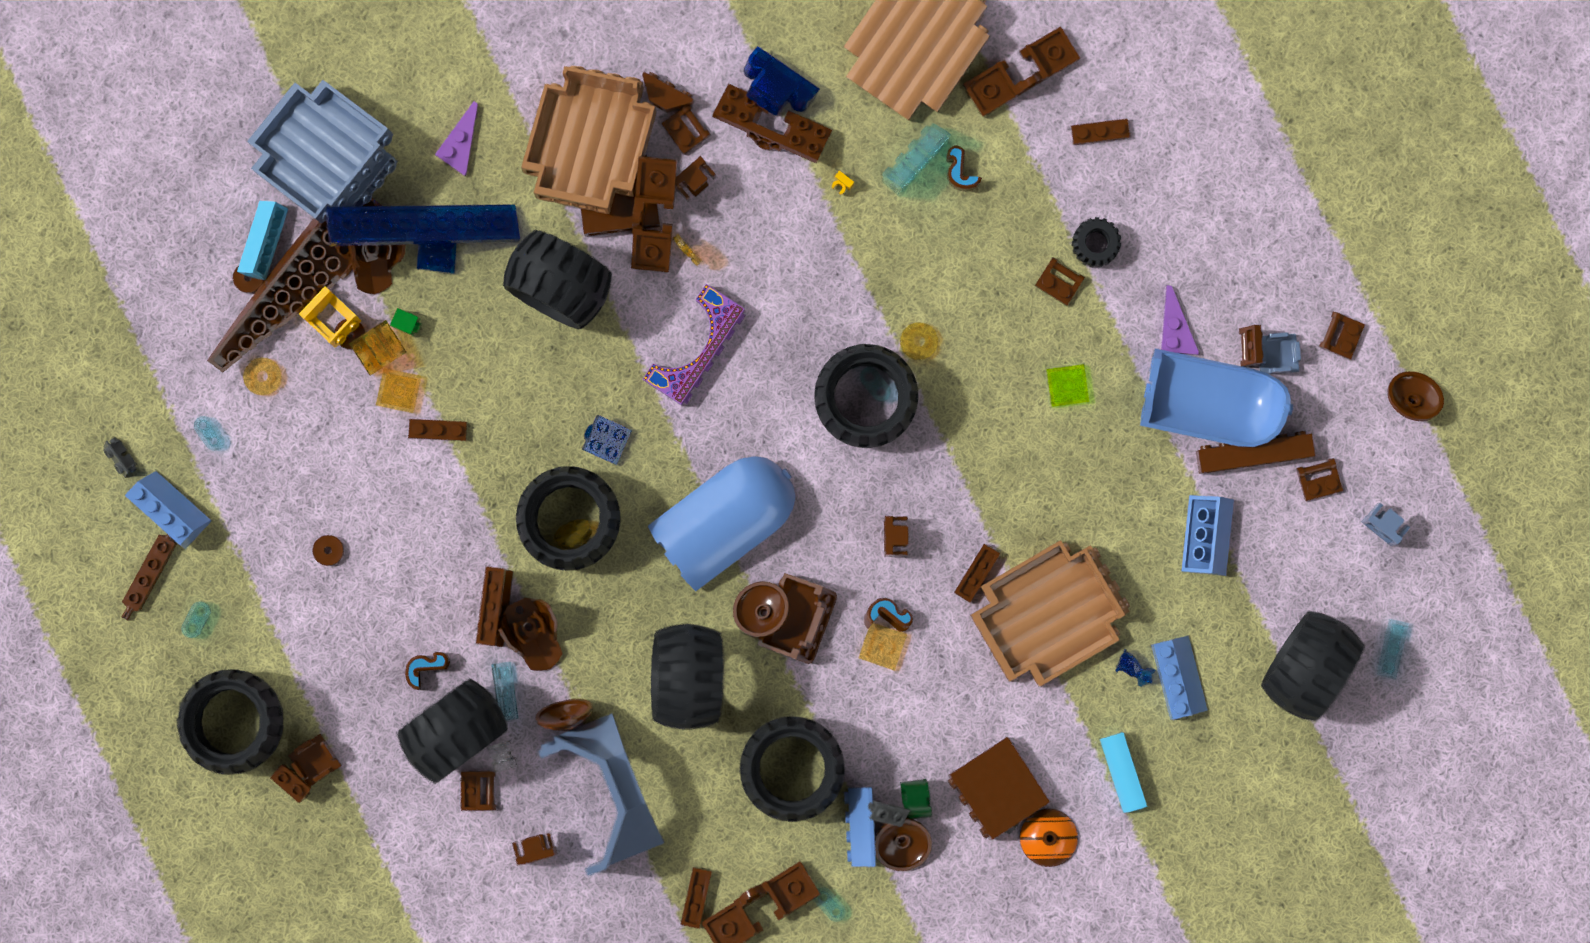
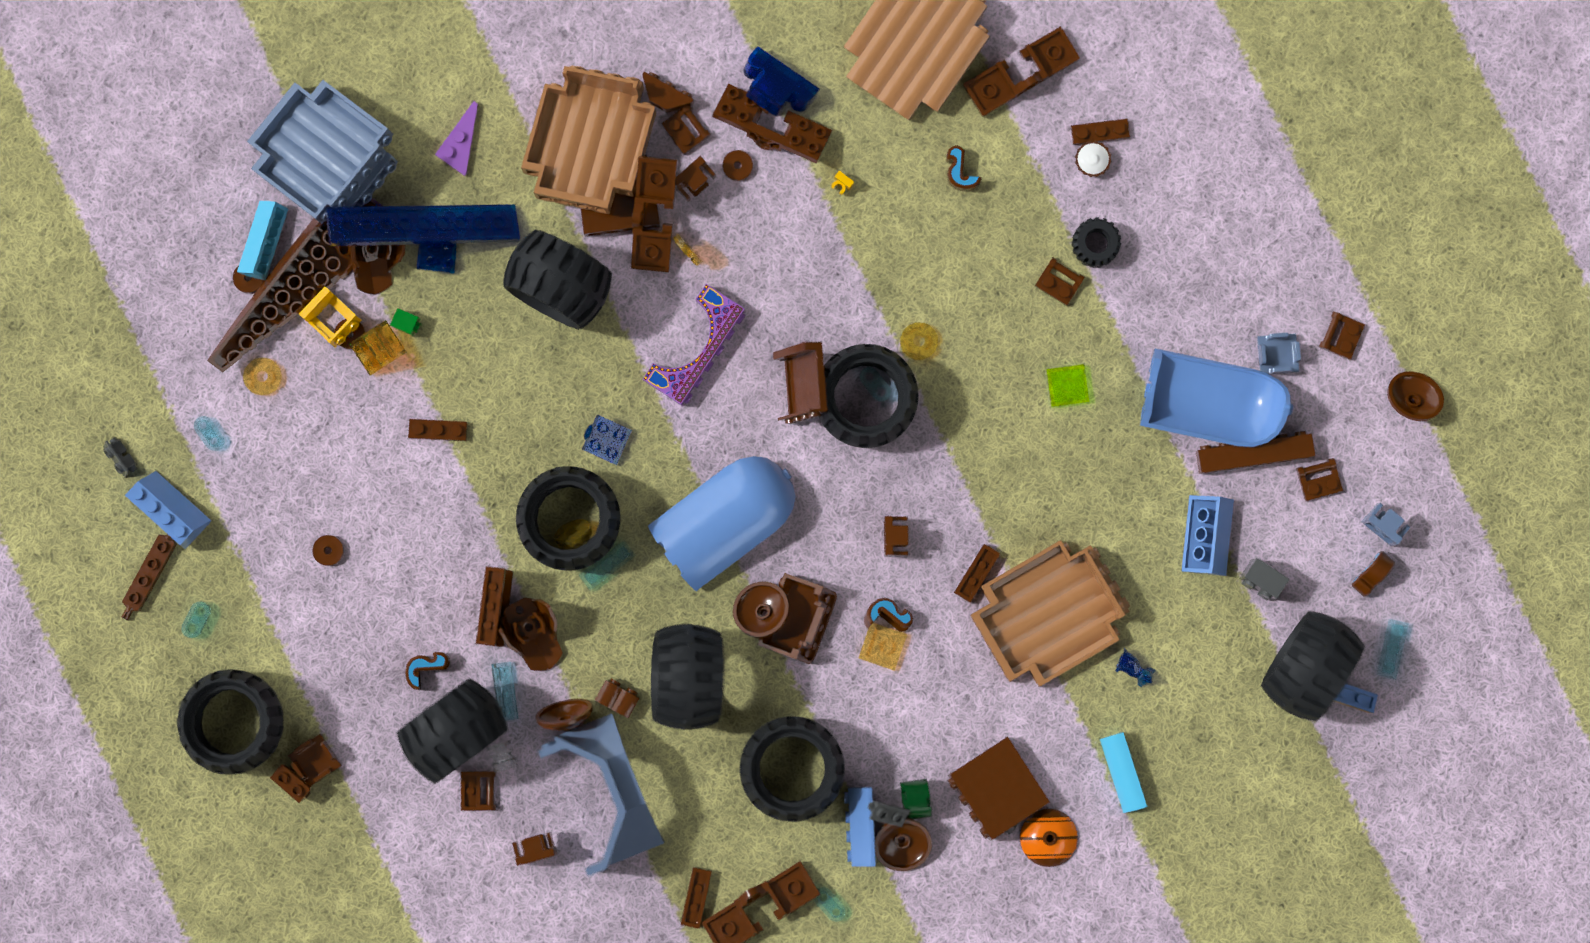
(398, 390): clear yellow tile -> none
(607, 565): none -> clear light blue plate
(617, 698): none -> reddish brown brick
(734, 157): none -> reddish brown piece
(803, 381): none -> reddish brown panel
(915, 160): clear light blue slope -> none
(1093, 158): none -> white piece
(1176, 333): medium lavender wing -> none
(1179, 677): medium blue slope -> none
(1251, 345): reddish brown plate -> none
(1264, 579): none -> dark grey brick
(1357, 698): none -> medium blue plate
(1373, 574): none -> reddish brown animal

